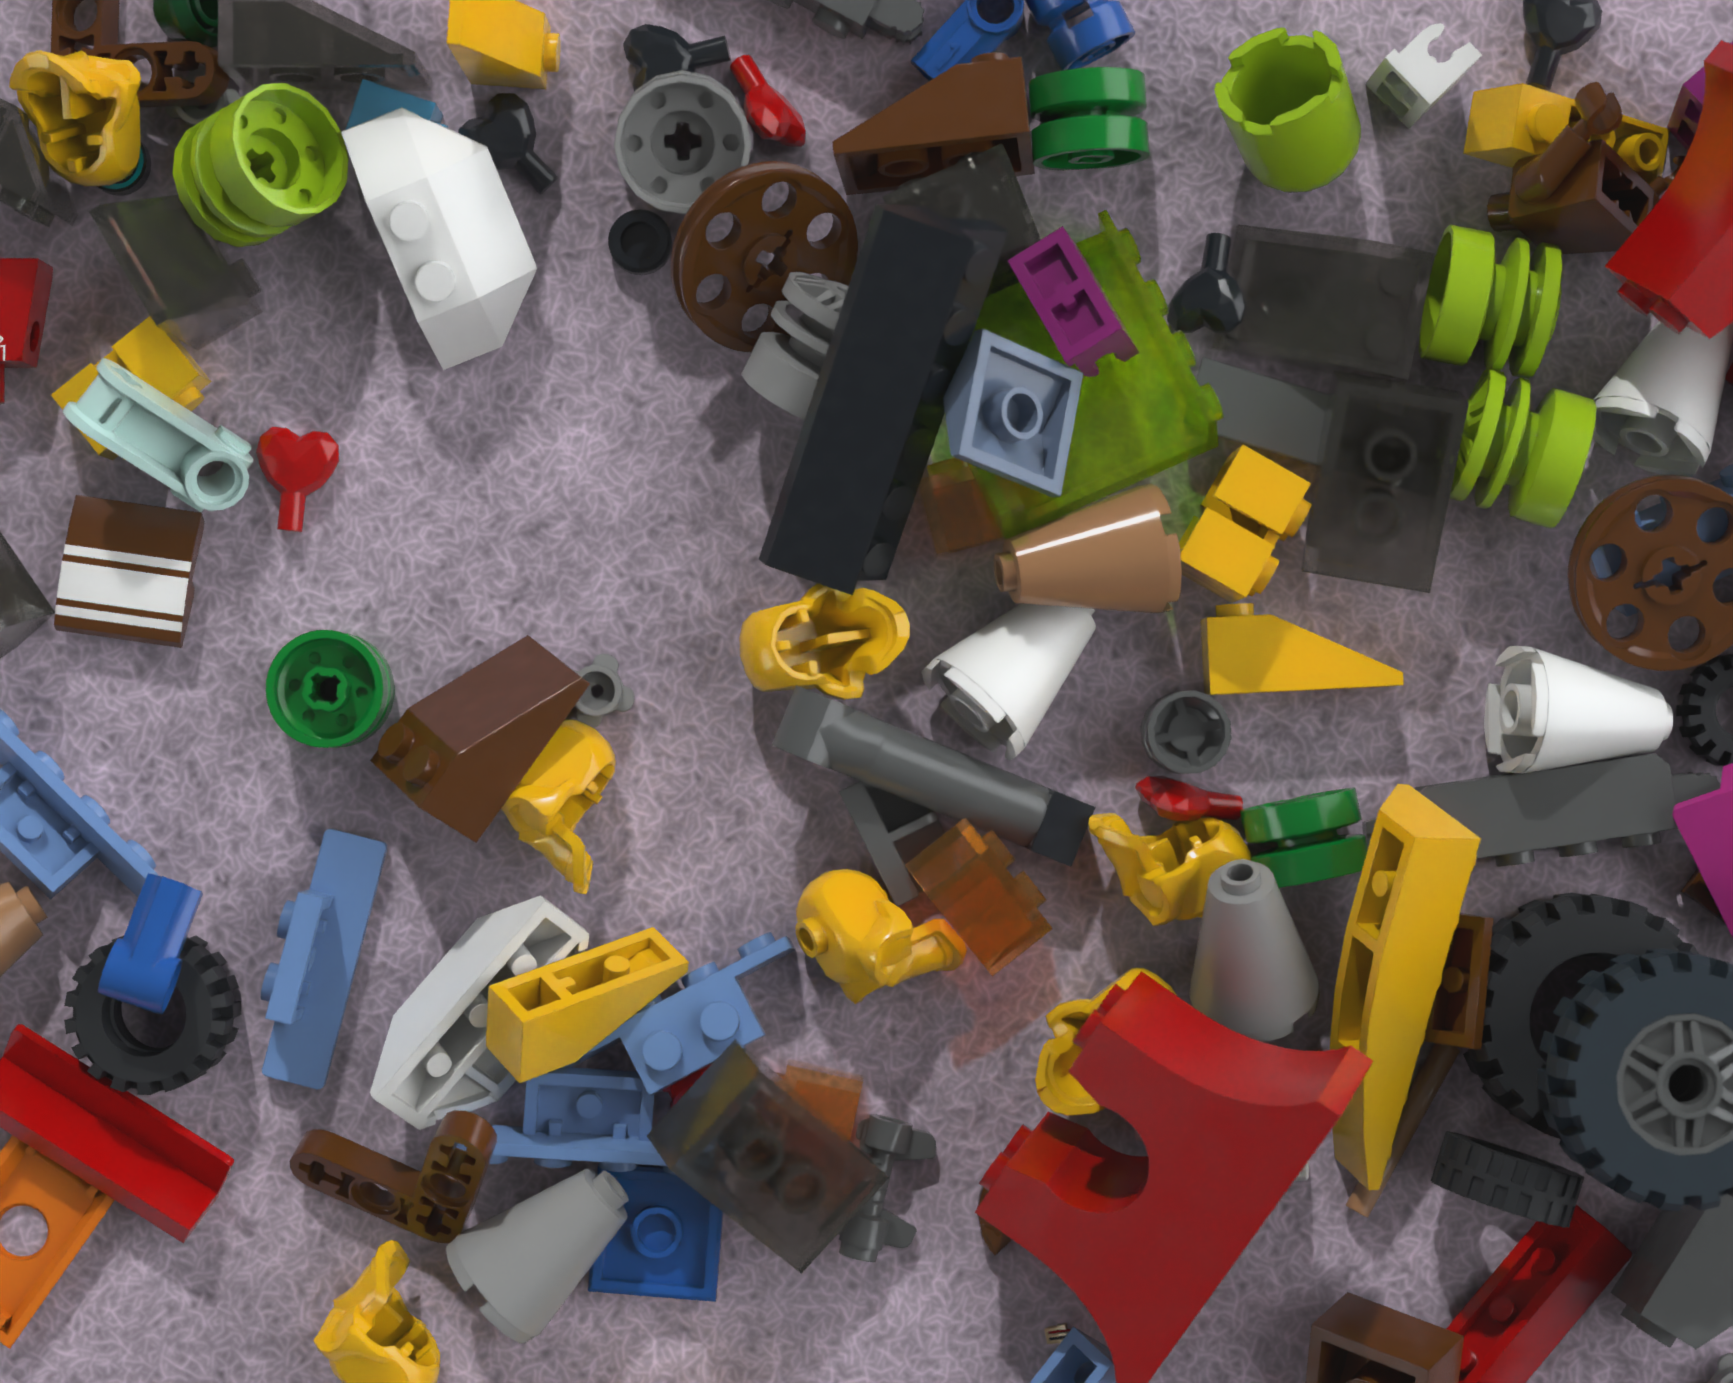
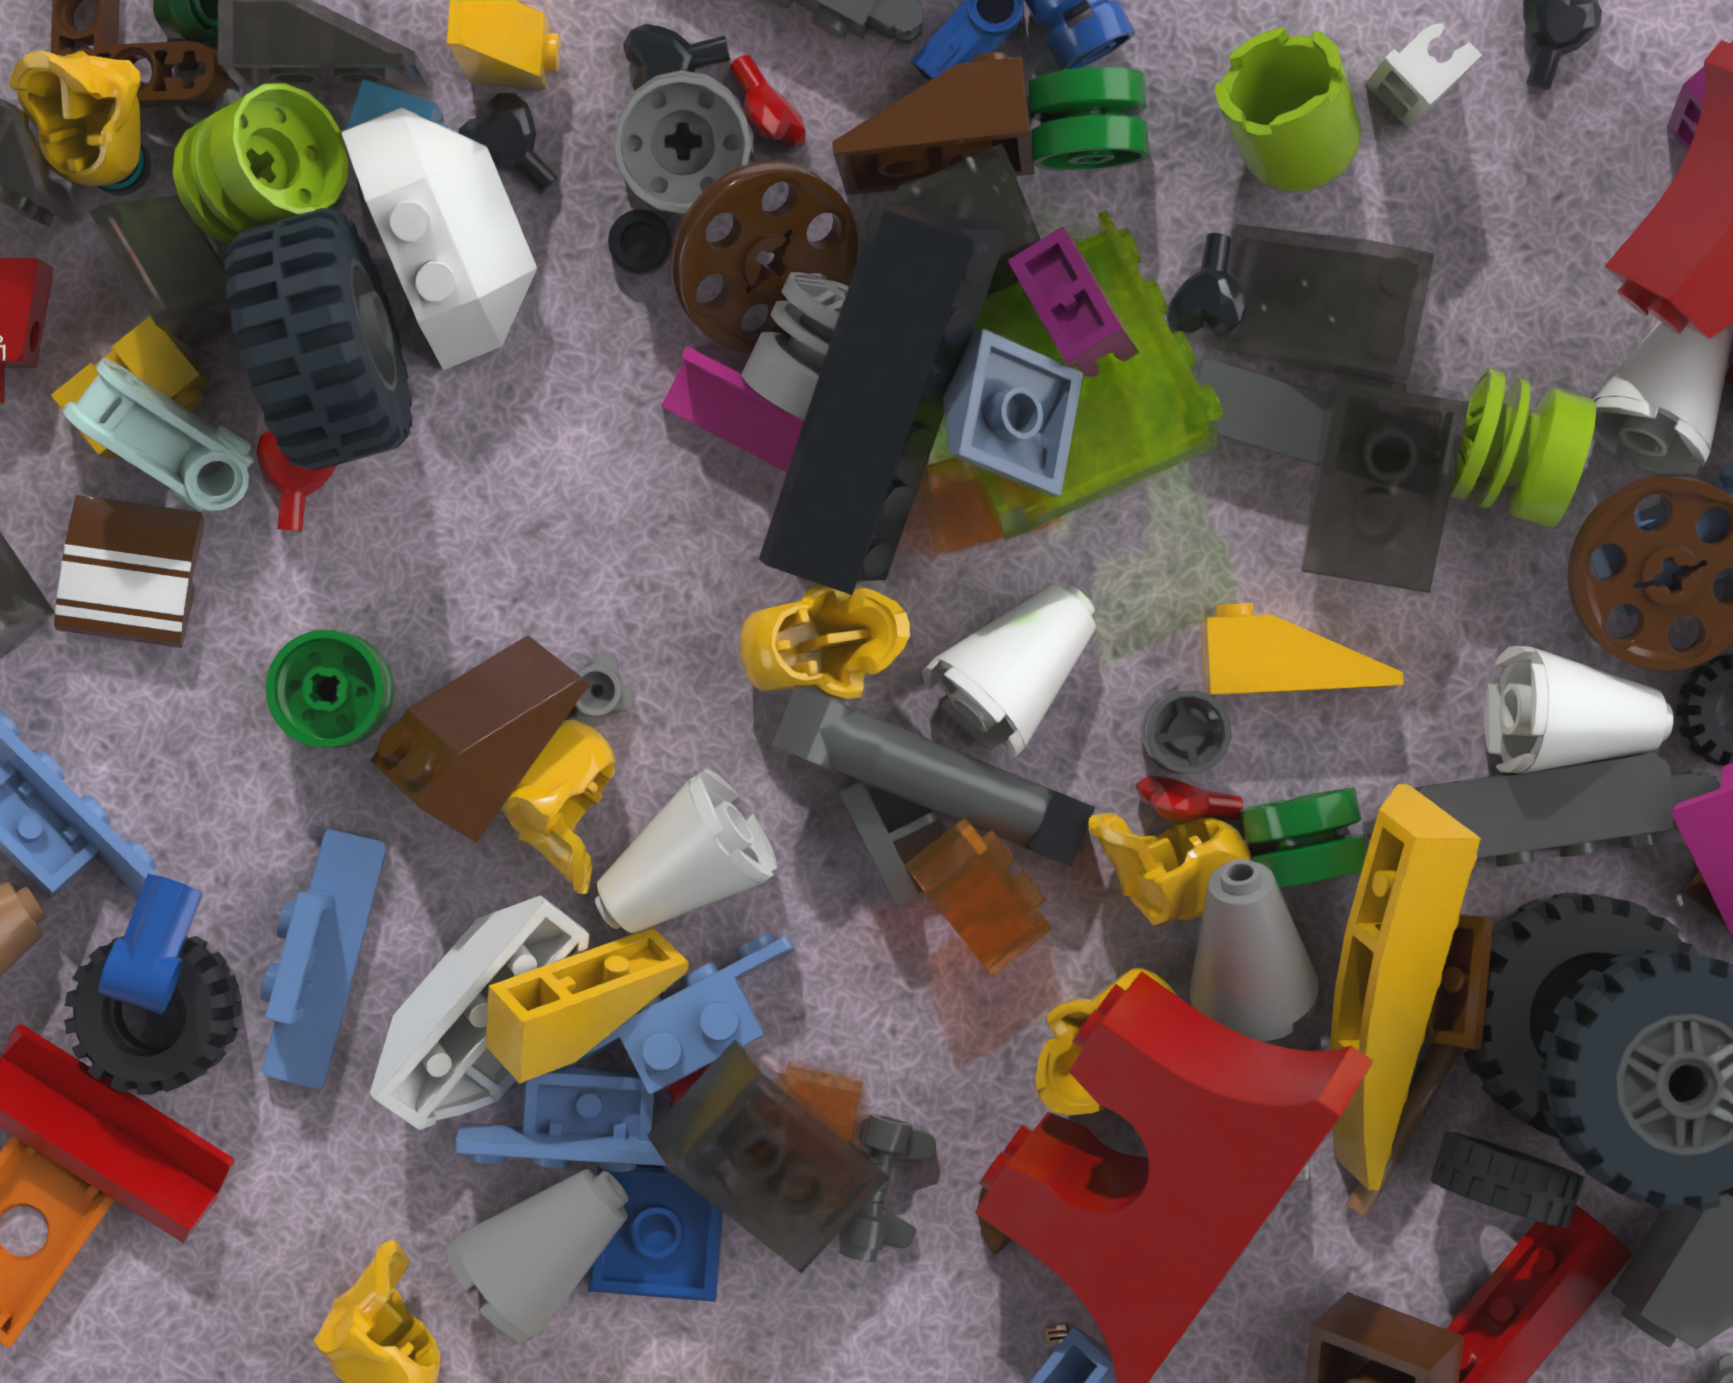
(318, 339): none -> black wheel
(350, 1170): reddish brown beam -> none
(686, 858): none -> white cone
(729, 408): none -> dark pink panel
(868, 939): yellow head -> none
(1097, 557): medium nougat cone -> none
(1243, 518): yellow piece -> none
(1503, 304): lime wheel -> none
(1524, 121): yellow slope -> none
(1578, 188): reddish brown torso -> none

